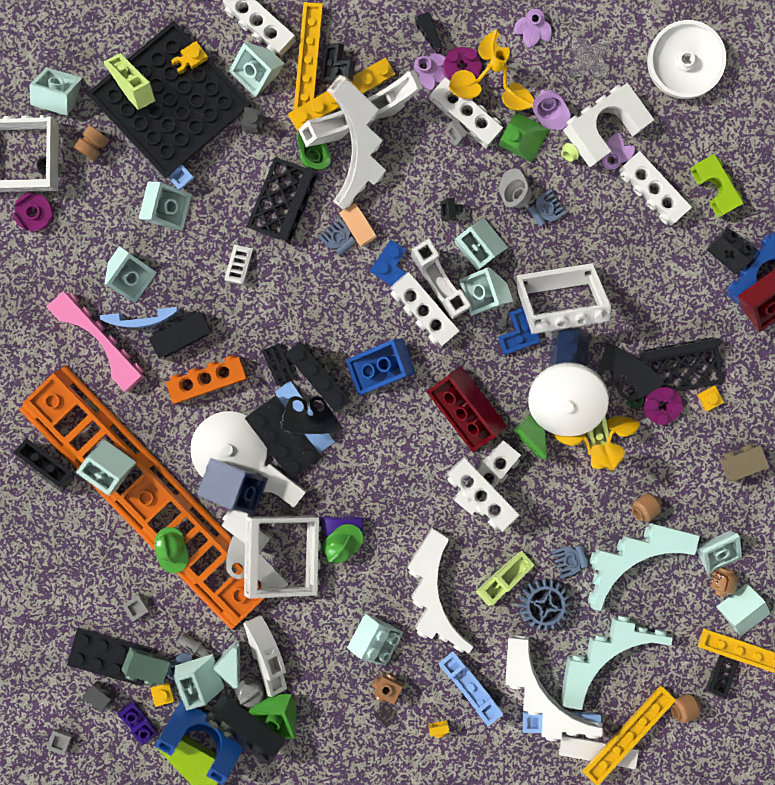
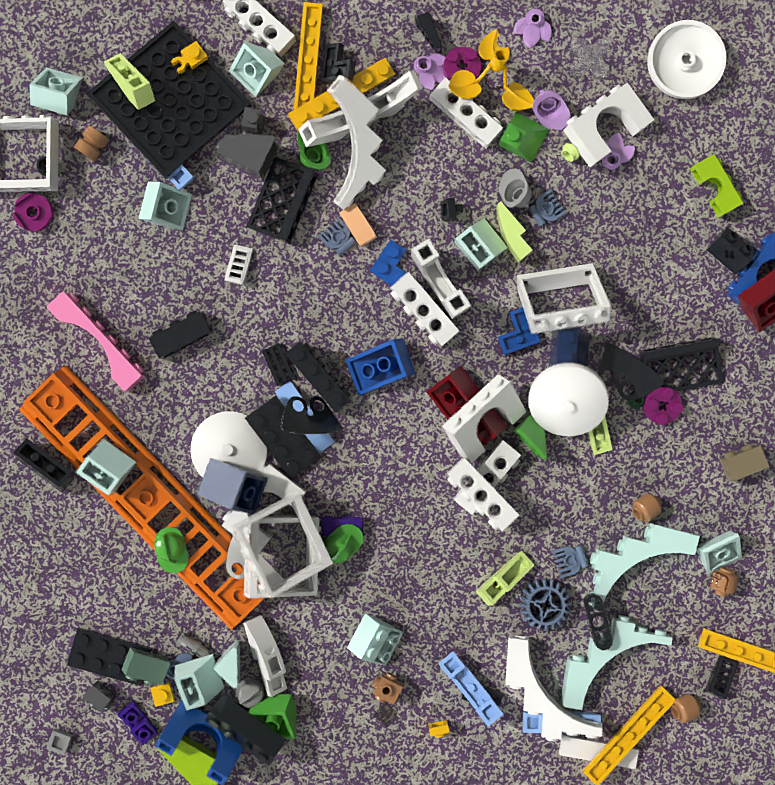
(128, 275): light aqua slope -> none
(136, 607): light grey plate -> none
(163, 315): light blue slope -> none
(180, 394): orange brick -> none
(248, 152): none -> dark grey slope
(311, 532): none -> white window
(433, 620): white arch -> none
(456, 132): light grey plate -> none
(463, 425): none -> white arch
(485, 291): light aqua slope -> none
(512, 232): none -> yellowish green slope
(596, 636): none -> black beam
(609, 454): yellow plant -> none
(665, 190): white brick -> none
(710, 398): yellow plate -> none
(744, 609): light aqua slope -> none

